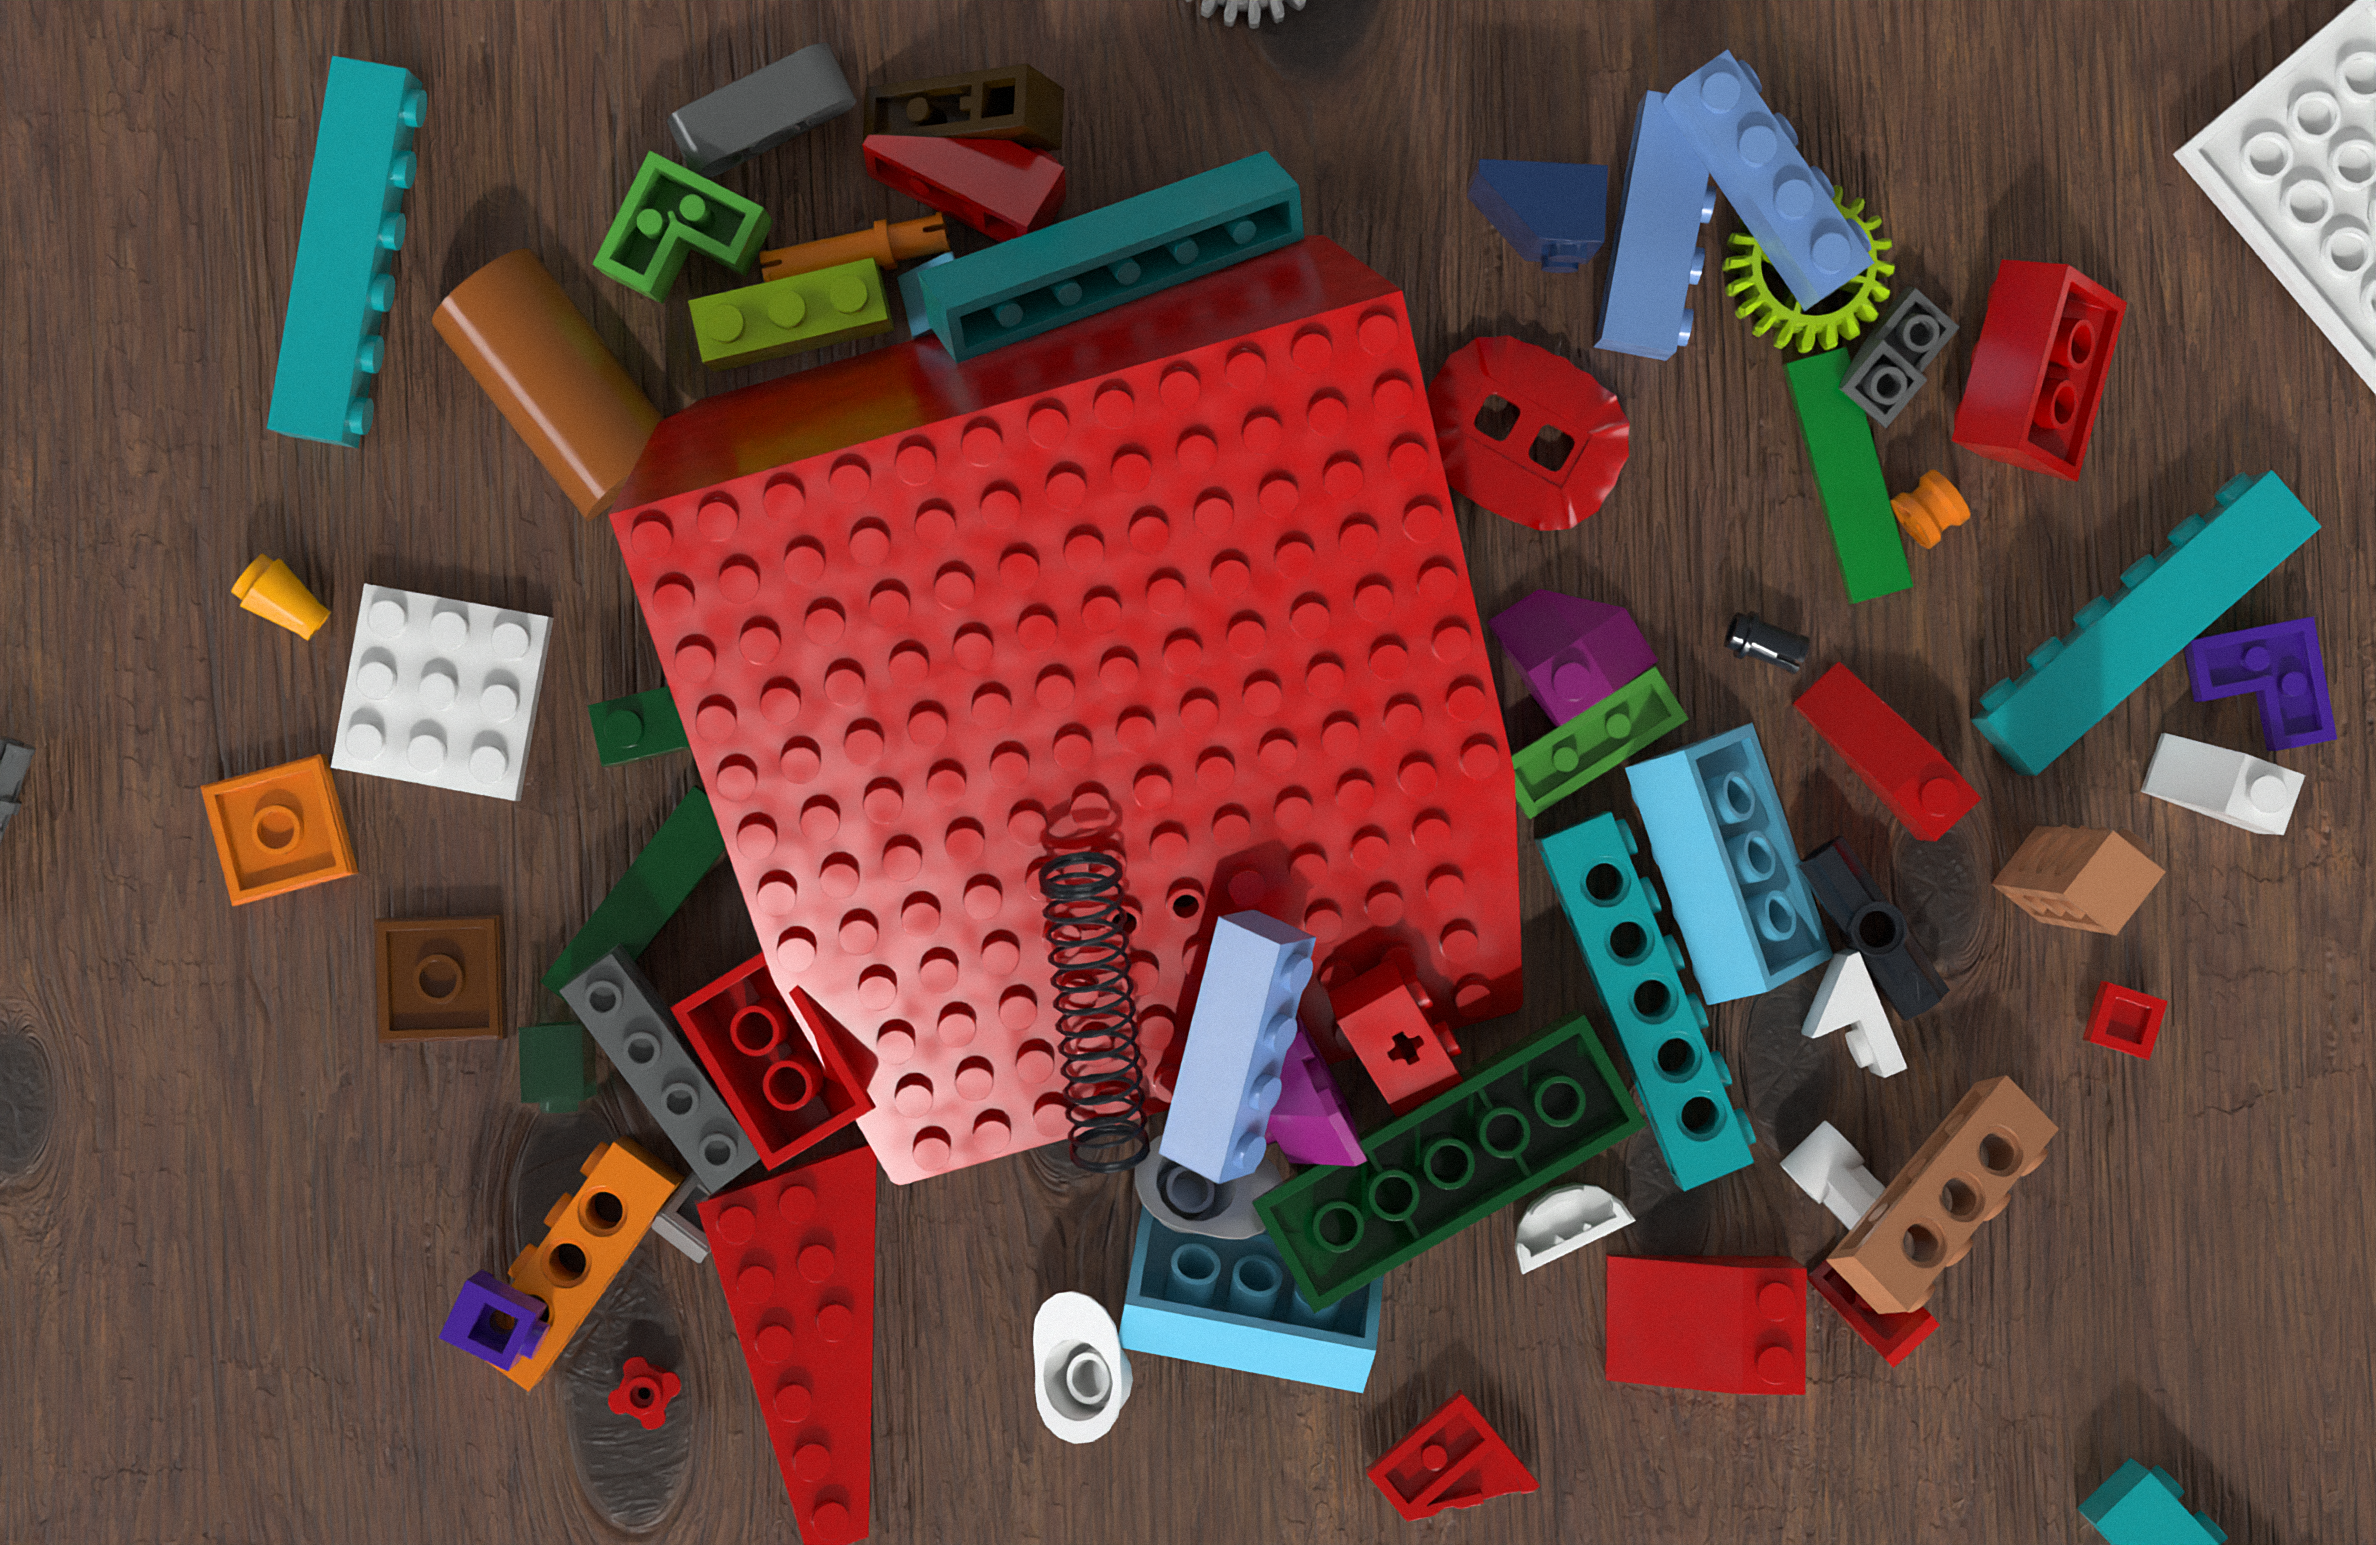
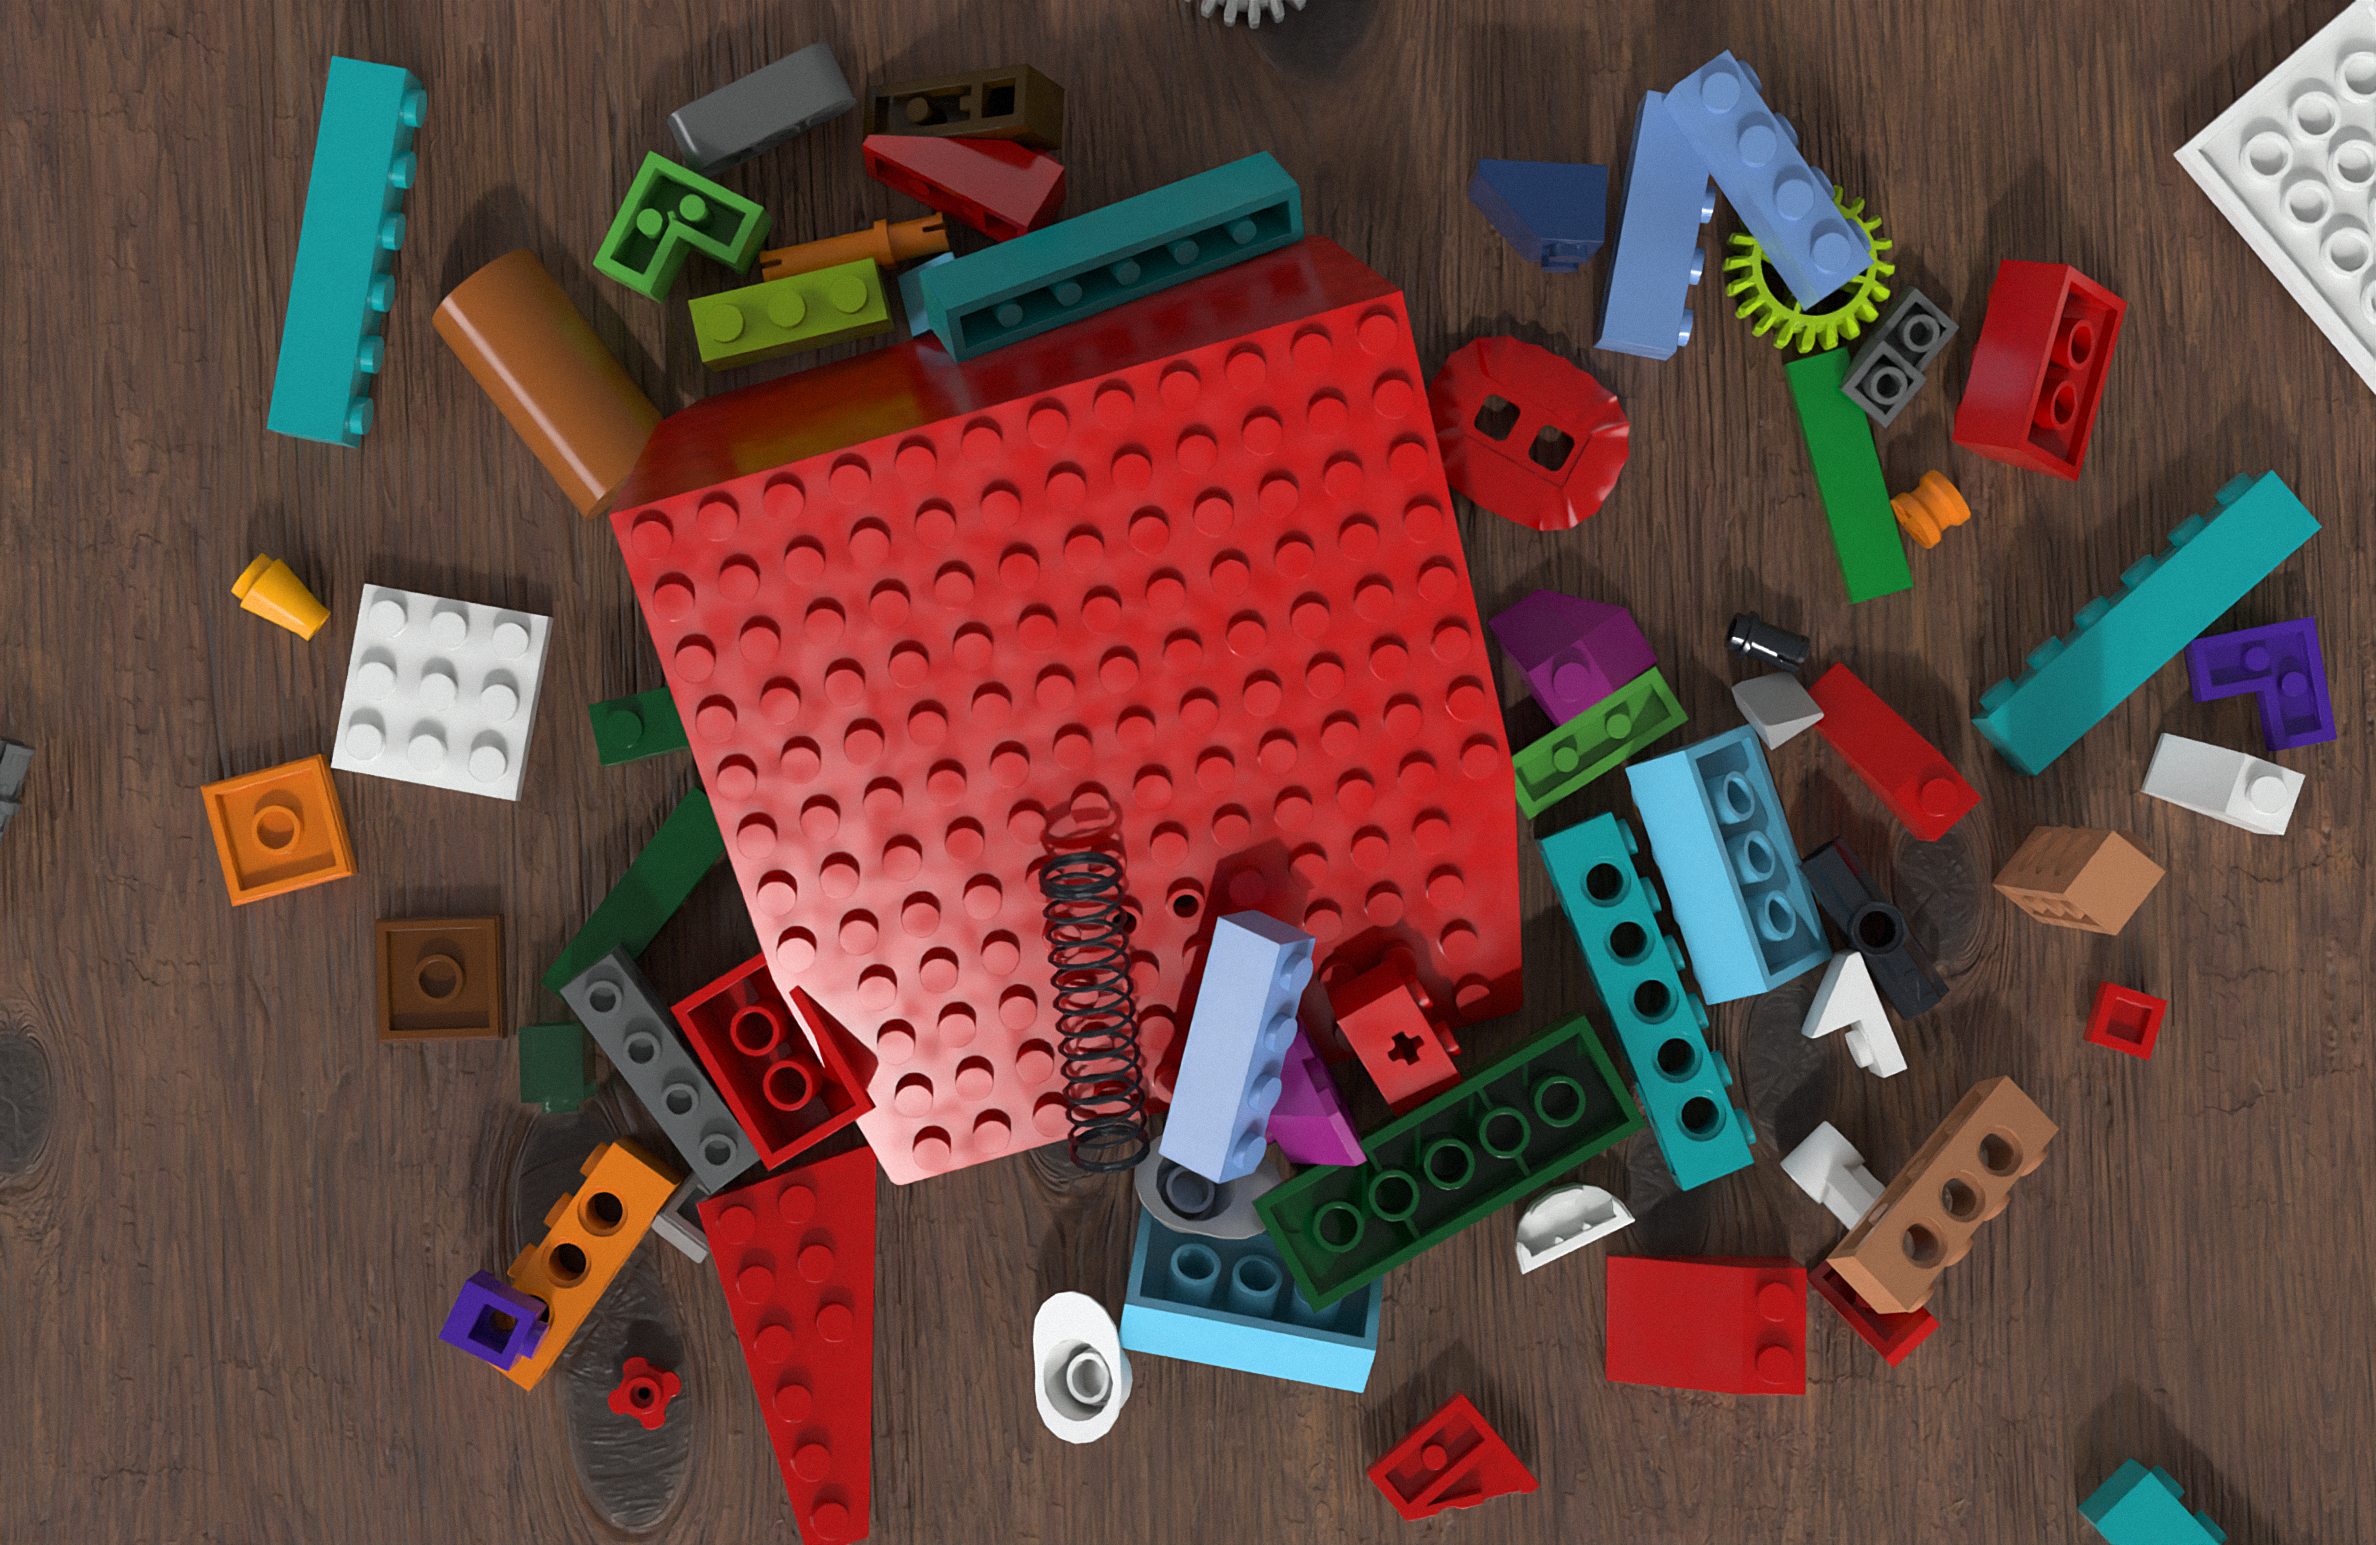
(1776, 706): none -> light grey slope

